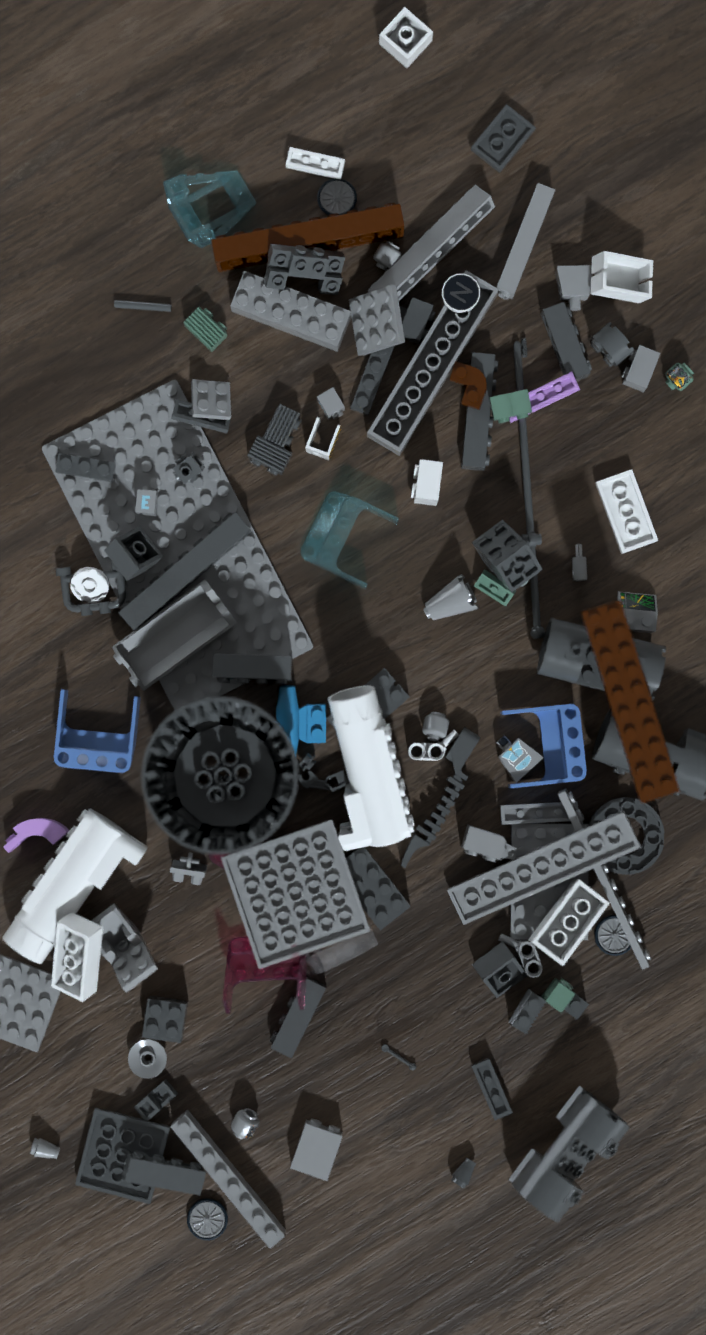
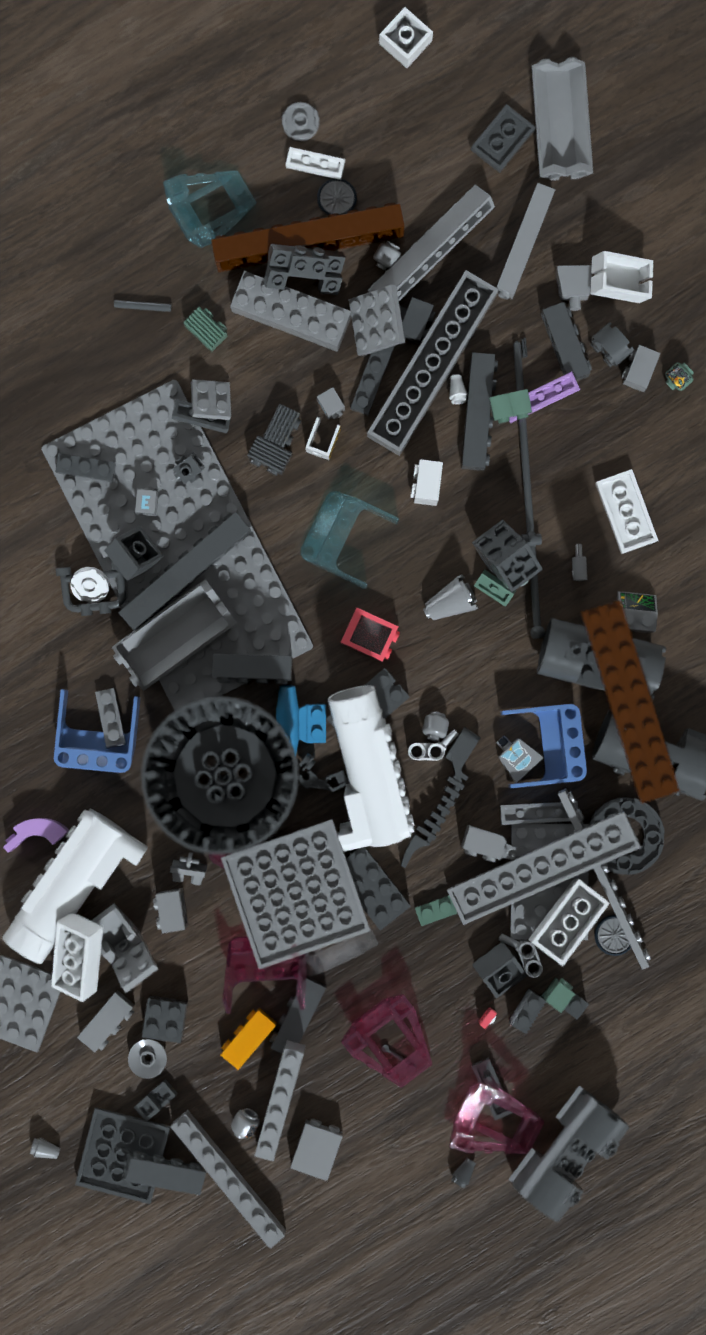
(106, 1022): none -> light grey brick
(110, 718): none -> light grey plate
(171, 910): none -> light grey brick
(207, 1219): light grey wheel -> none
(247, 1038): none -> light orange brick
(280, 1100): none -> light grey brick
(300, 121): none -> light grey tile
(360, 1034): none -> clear pink windscreen
(371, 636): none -> window
(435, 910): none -> sand green plate
(457, 390): none -> white cone
(460, 293): black tile -> none
(469, 1112): none -> clear pink windscreen
(475, 383): reddish brown plate -> none
(488, 1017): none -> coral tile
(562, 119): none -> light grey panel

